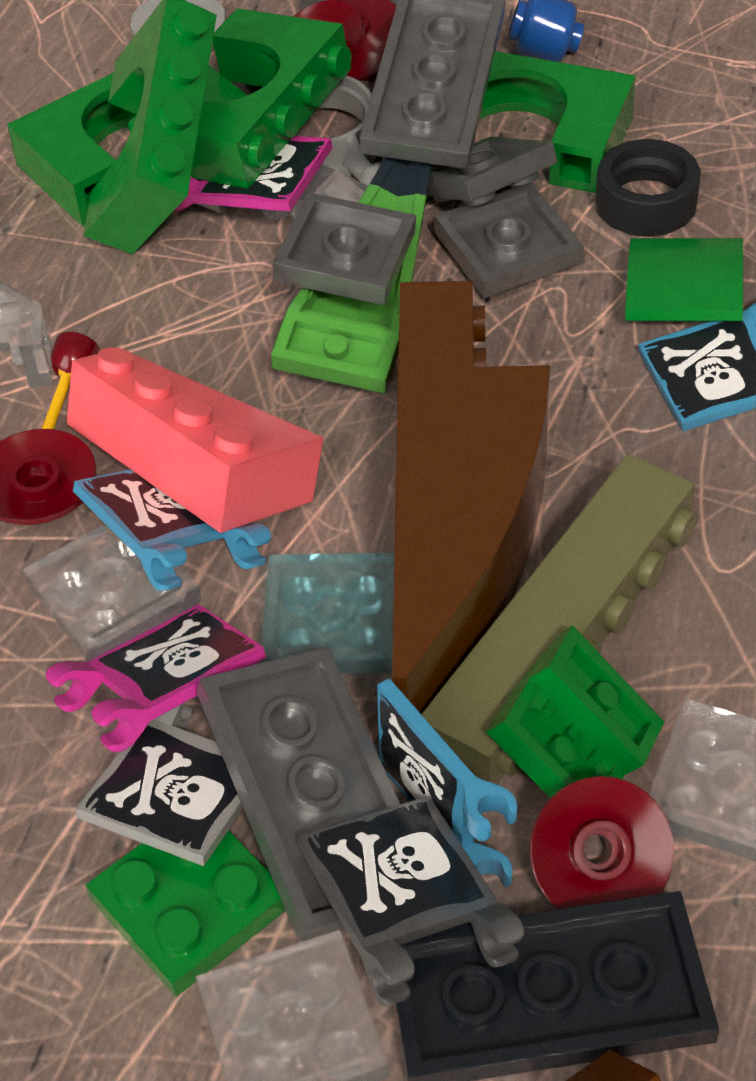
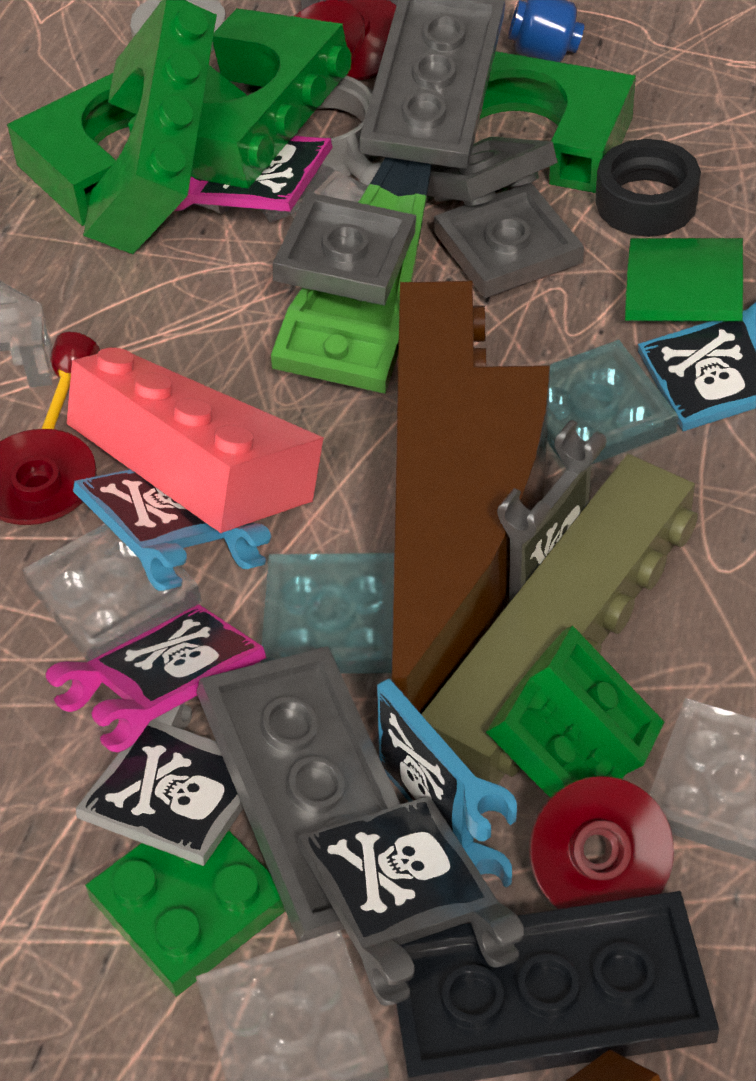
(538, 530): none -> flat silver flag
(608, 395): none -> clear light blue plate

